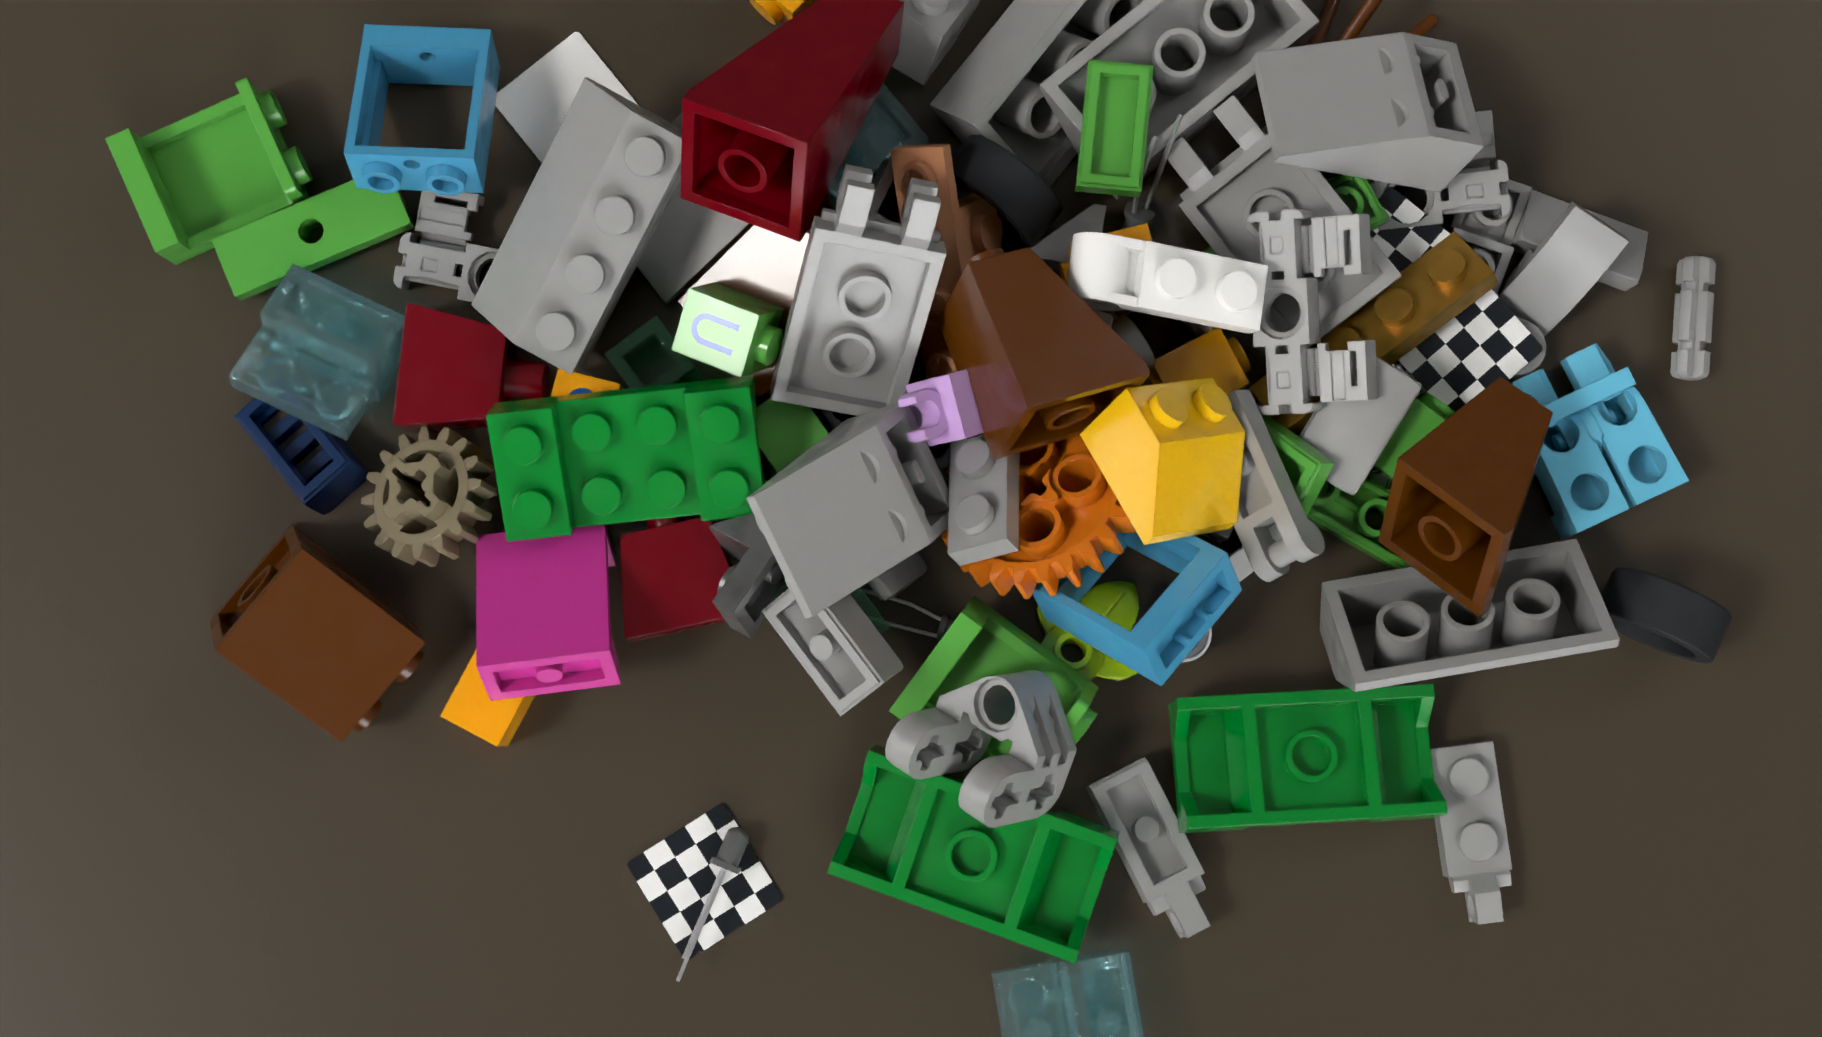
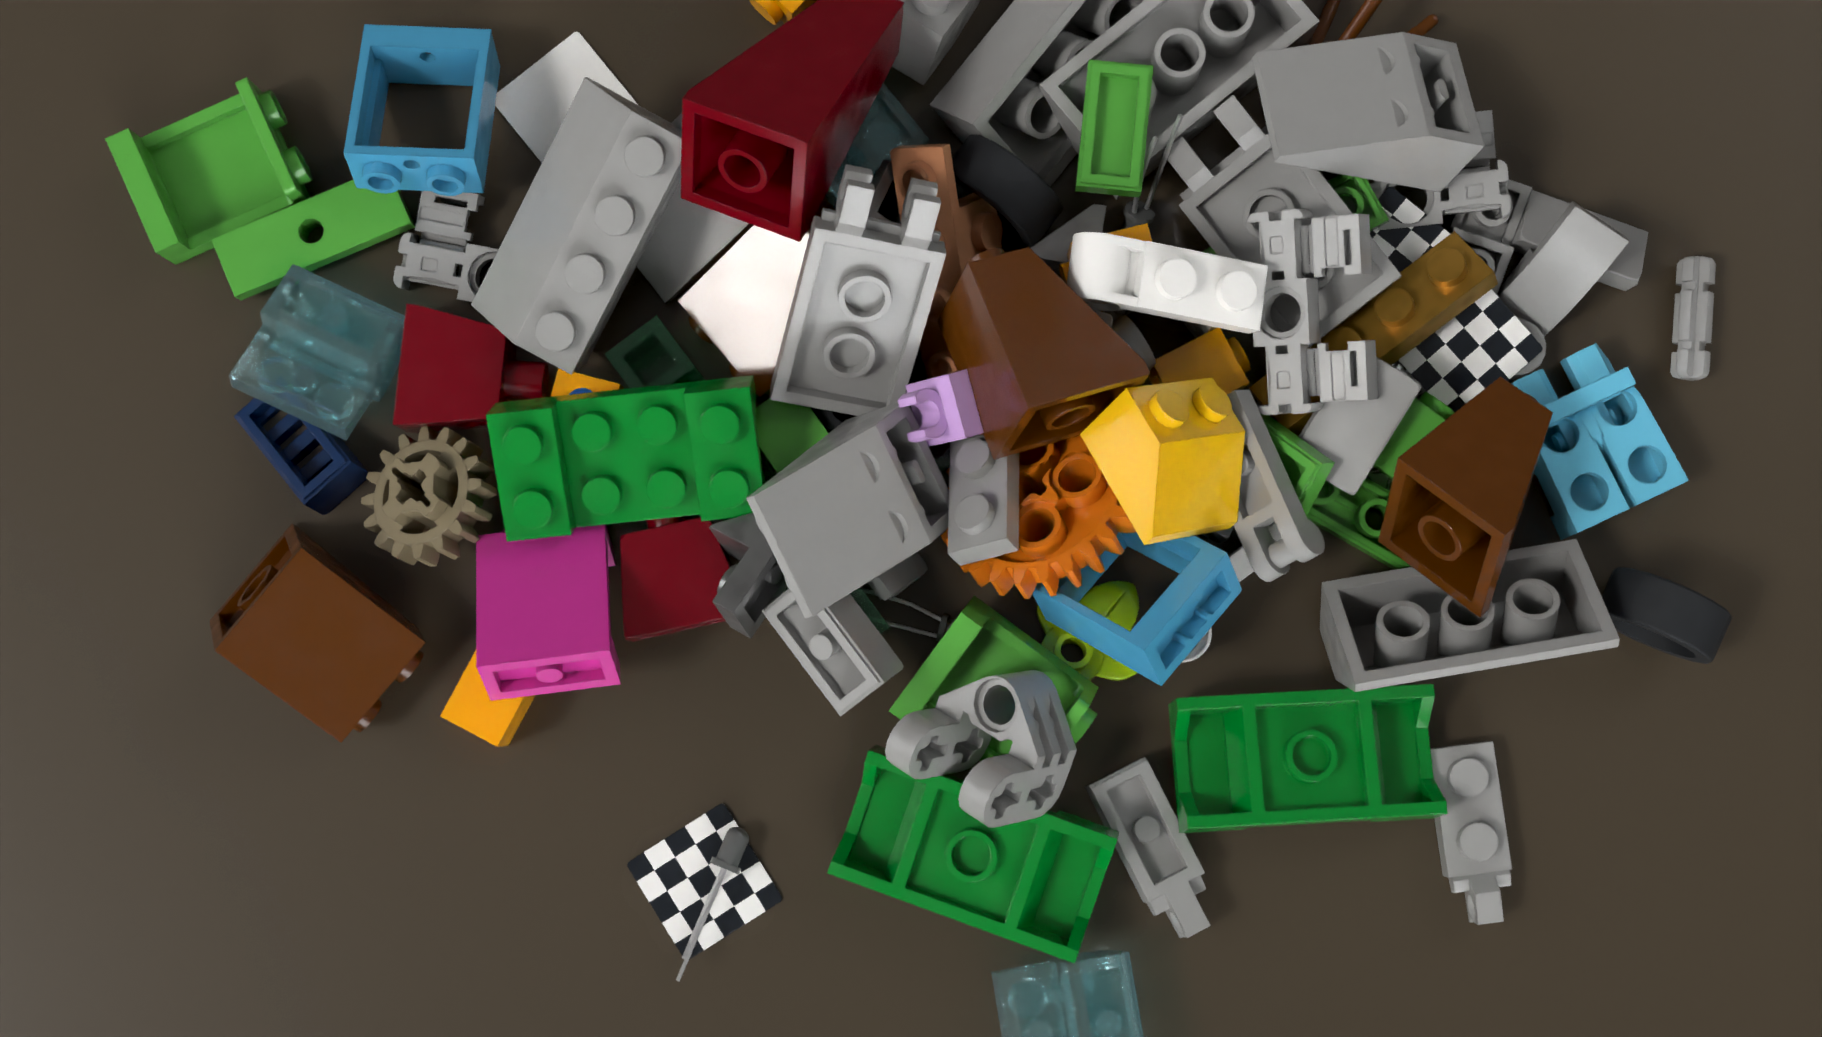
(729, 329): brick -> none

